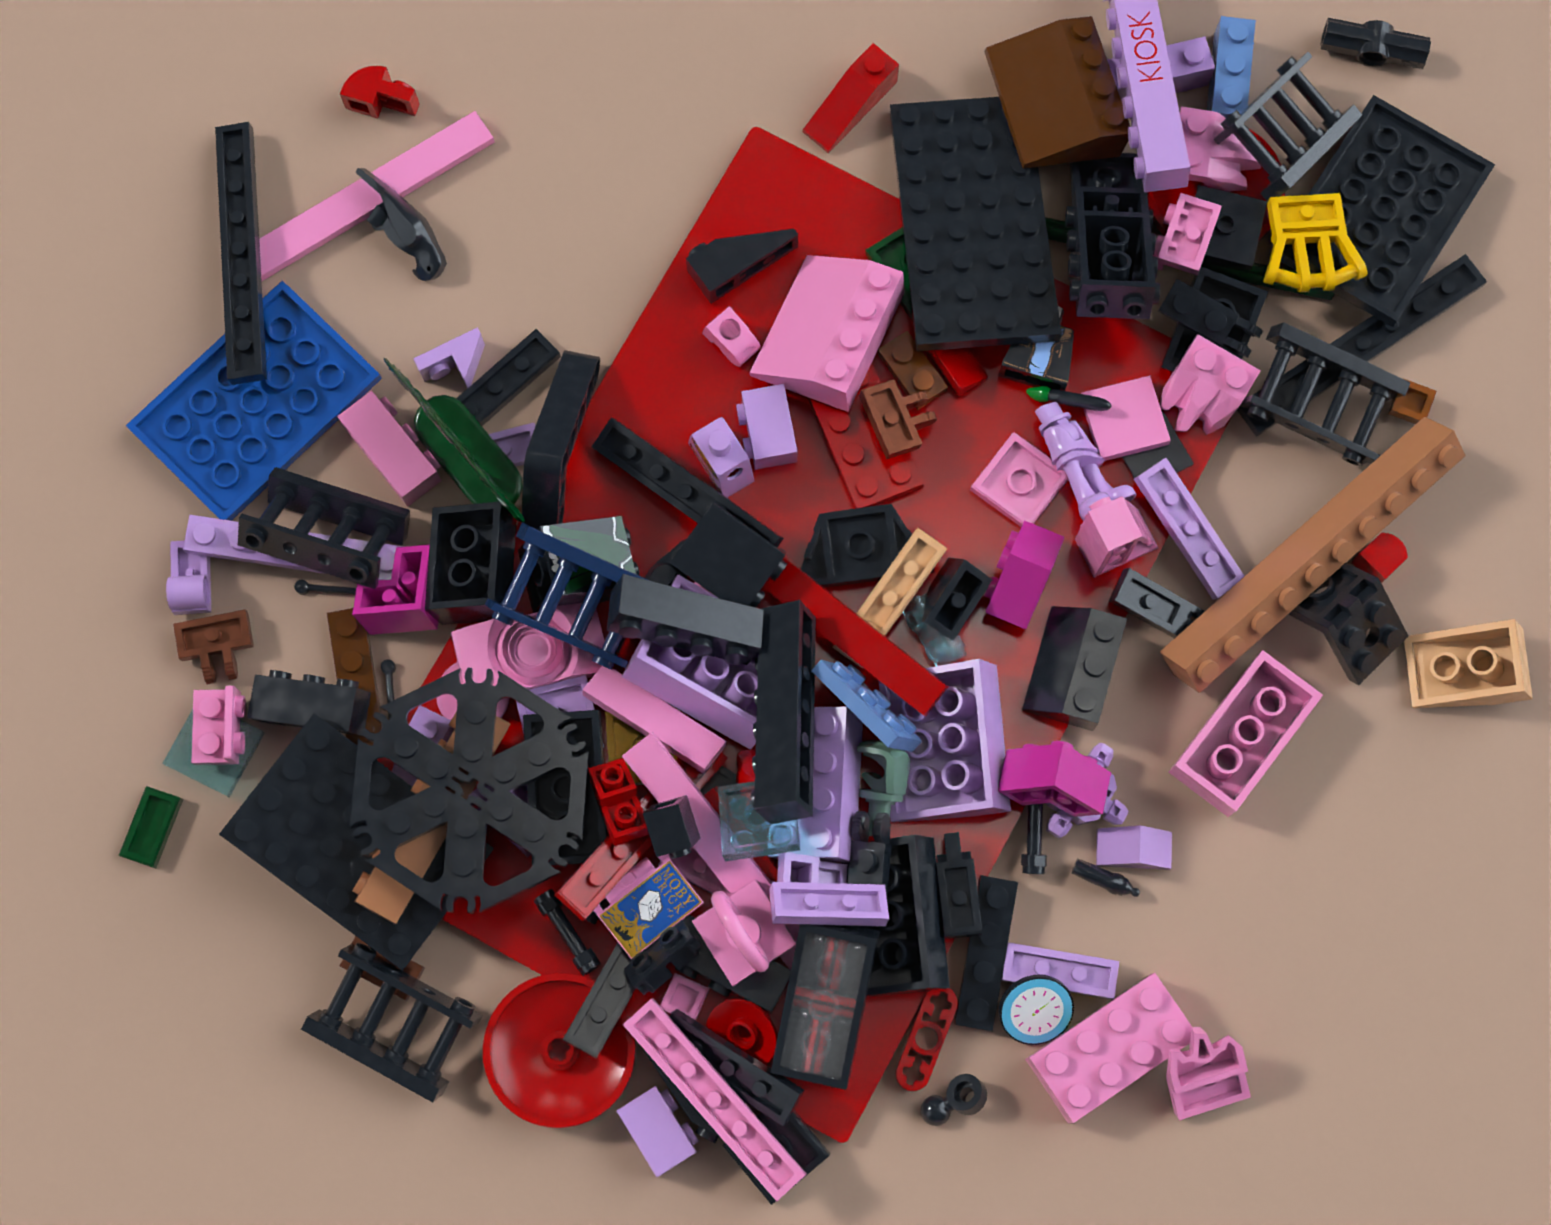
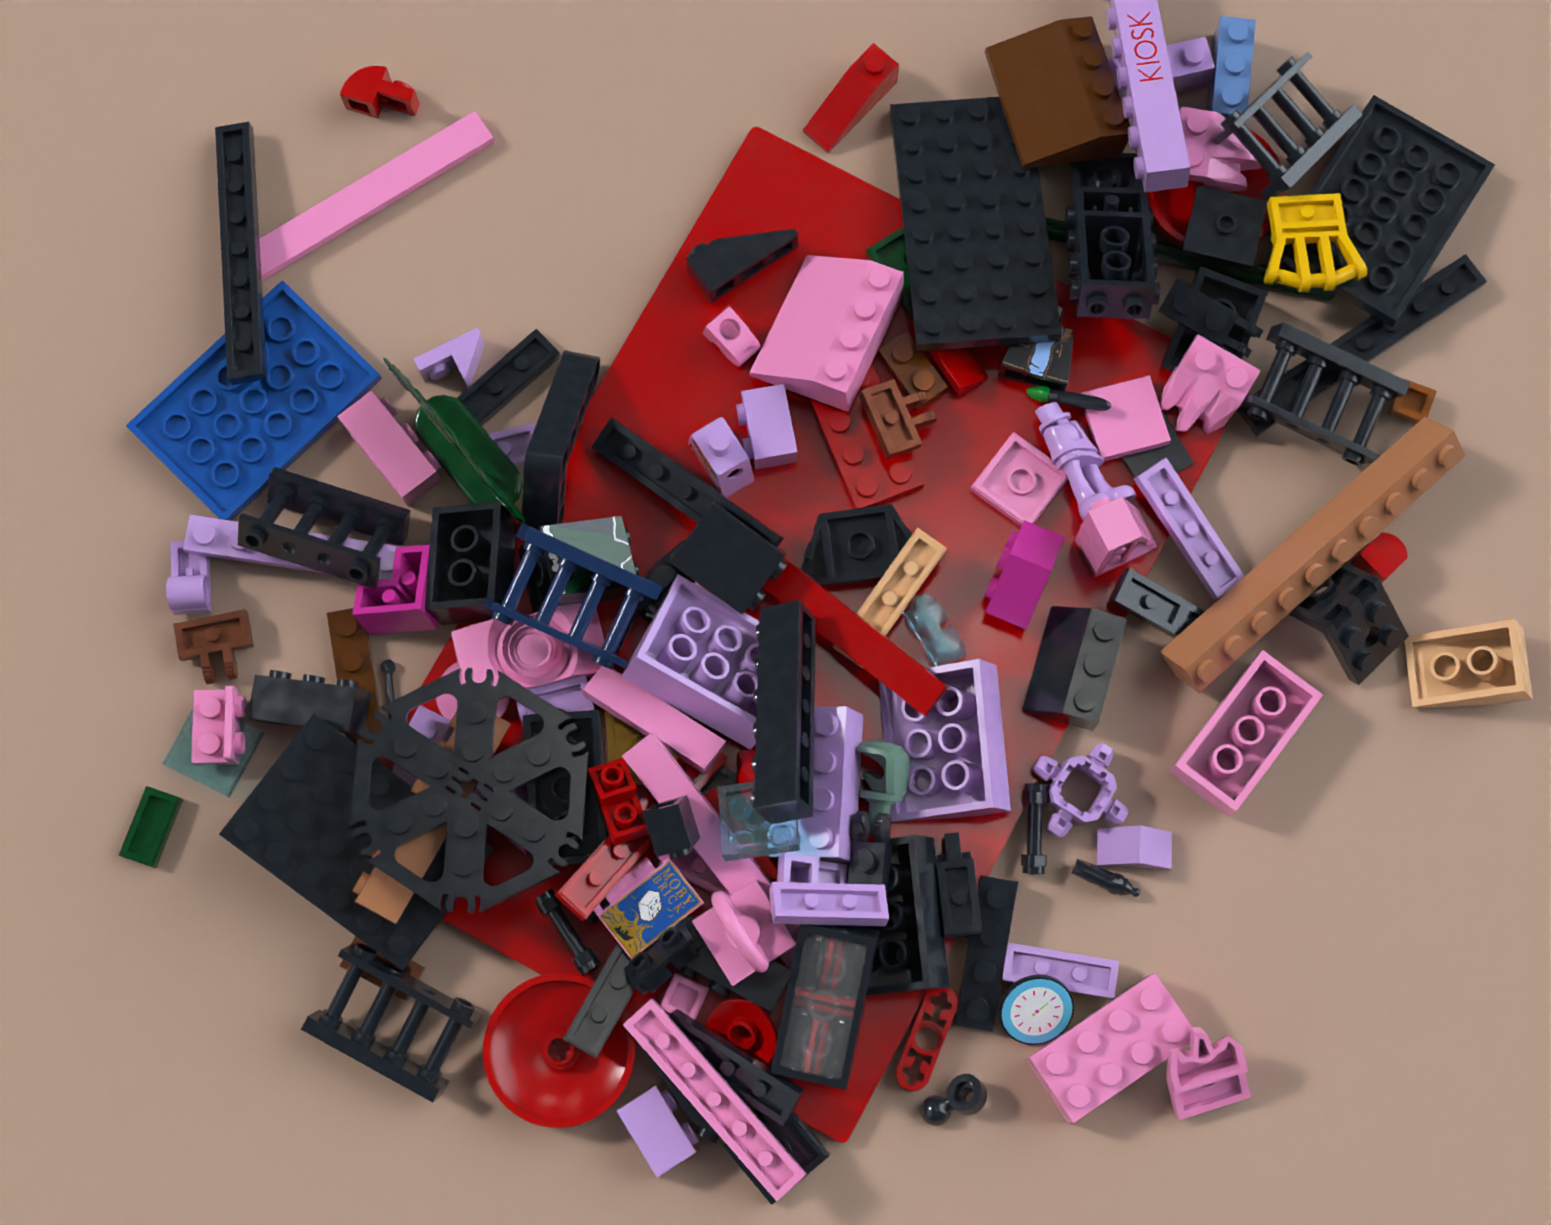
(303, 587): black hinge -> none
(405, 228): black animal -> none
(685, 620): black brick -> none
(868, 705): medium blue plate -> none
(954, 596): black slope -> none
(1056, 777): dark pink brick -> none
(1188, 233): bright pink bracket -> none
(1375, 43): black piece -> none

